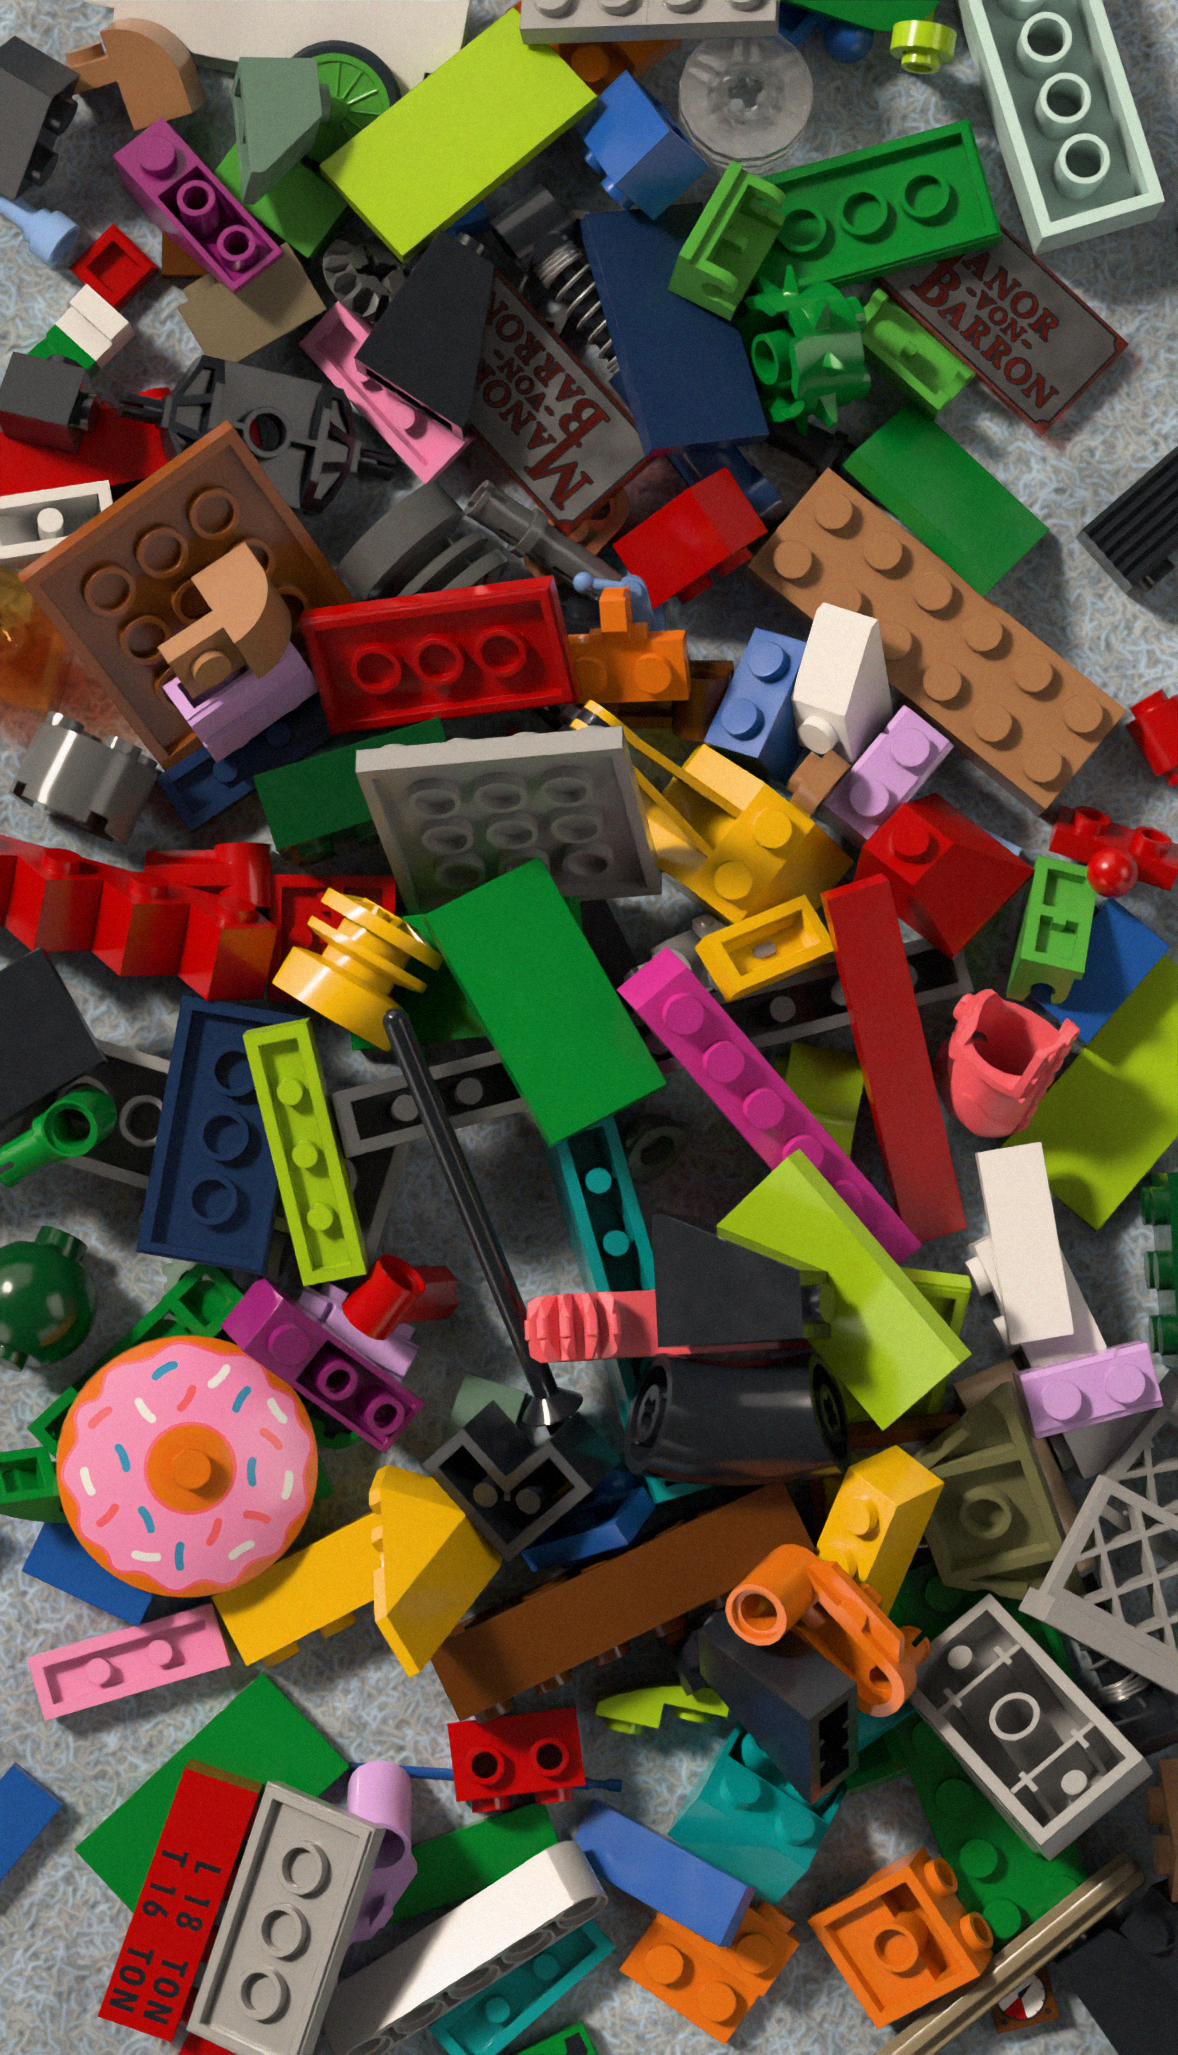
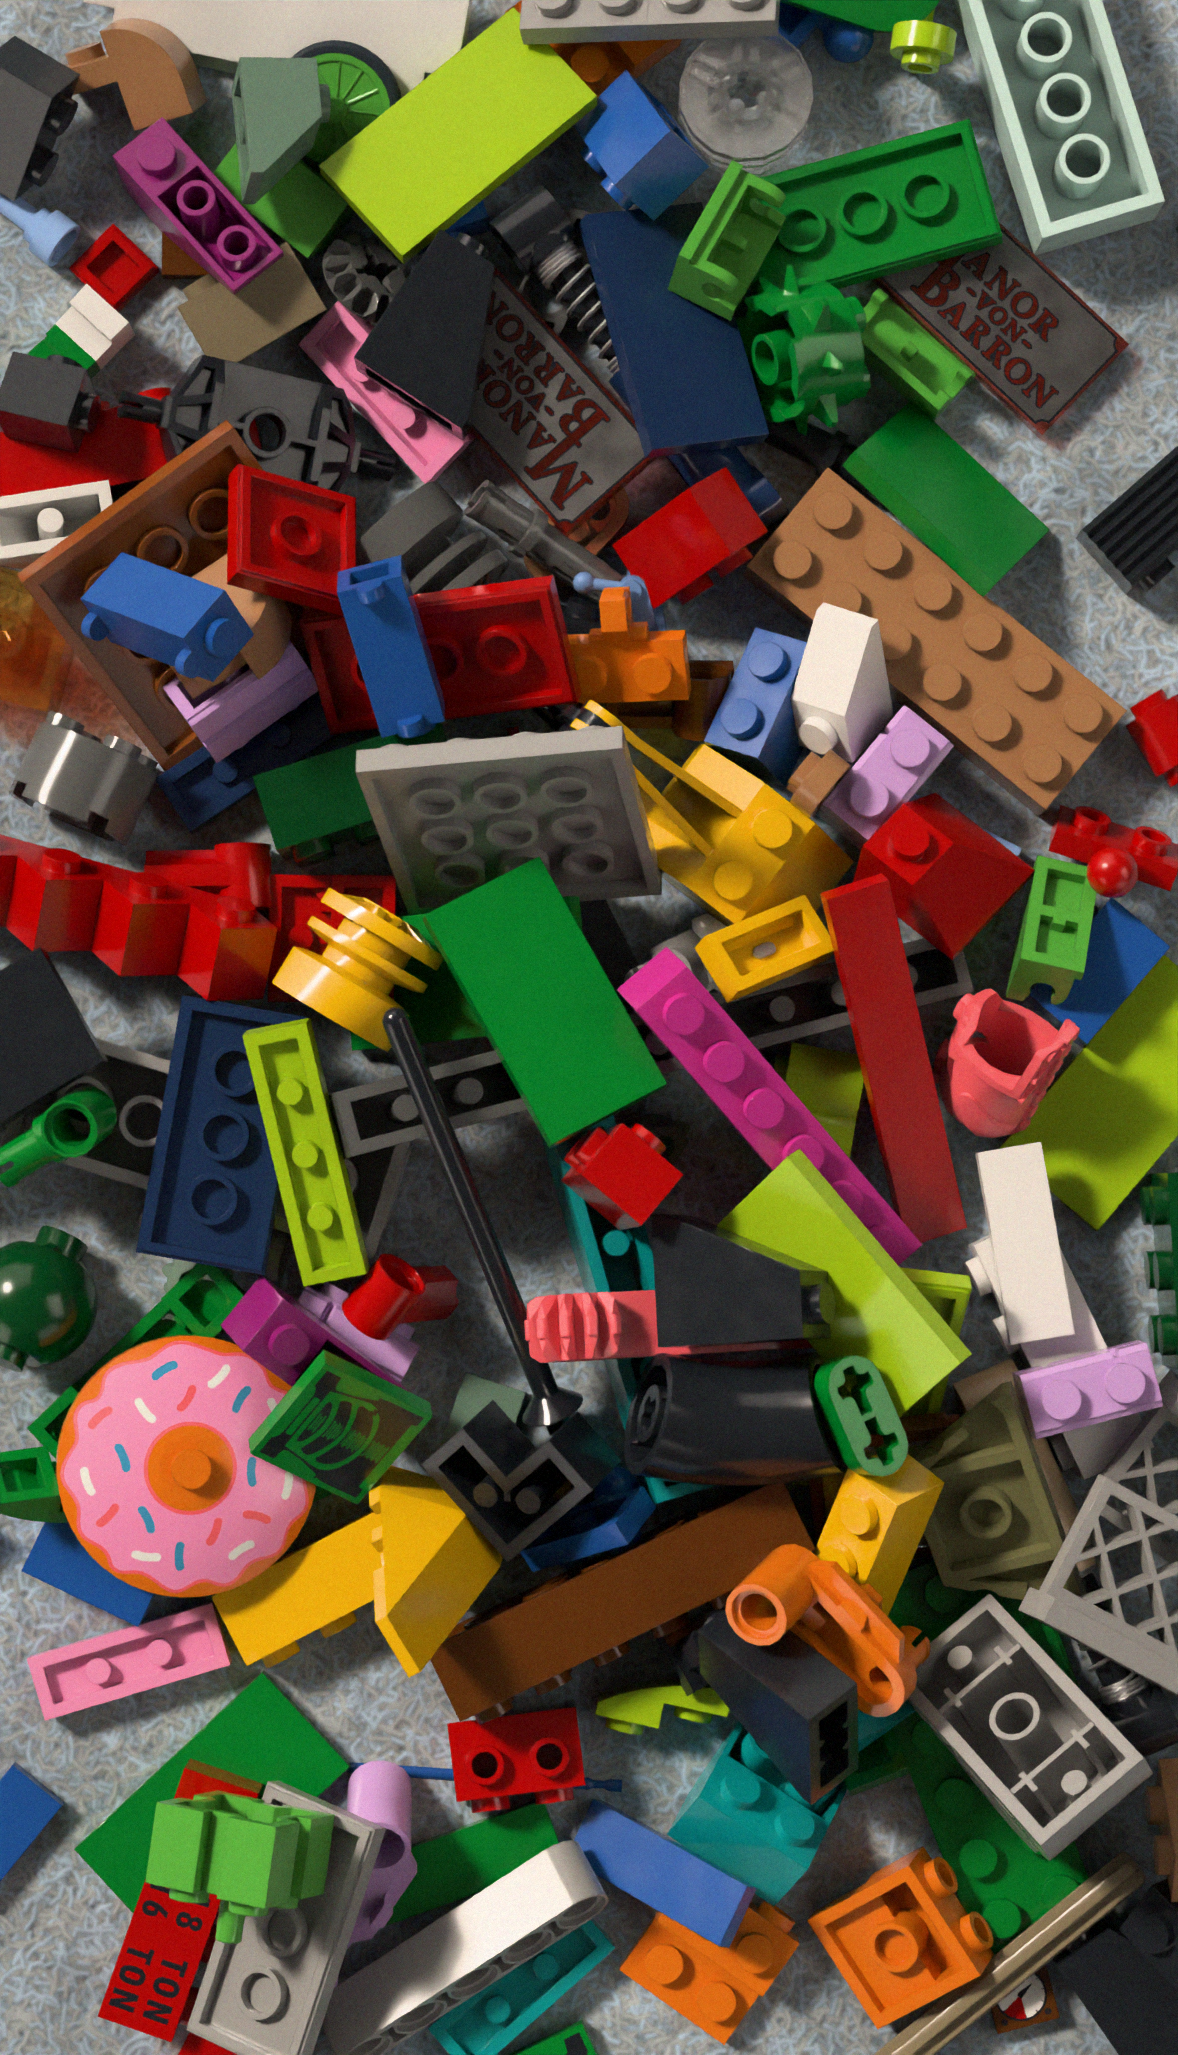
(165, 617): none -> blue brick
(241, 1852): none -> bright green brick
(288, 538): none -> red plate
(340, 1427): none -> green tile
(391, 647): none -> blue brick
(621, 1173): none -> red brick
(858, 1416): none -> green beam

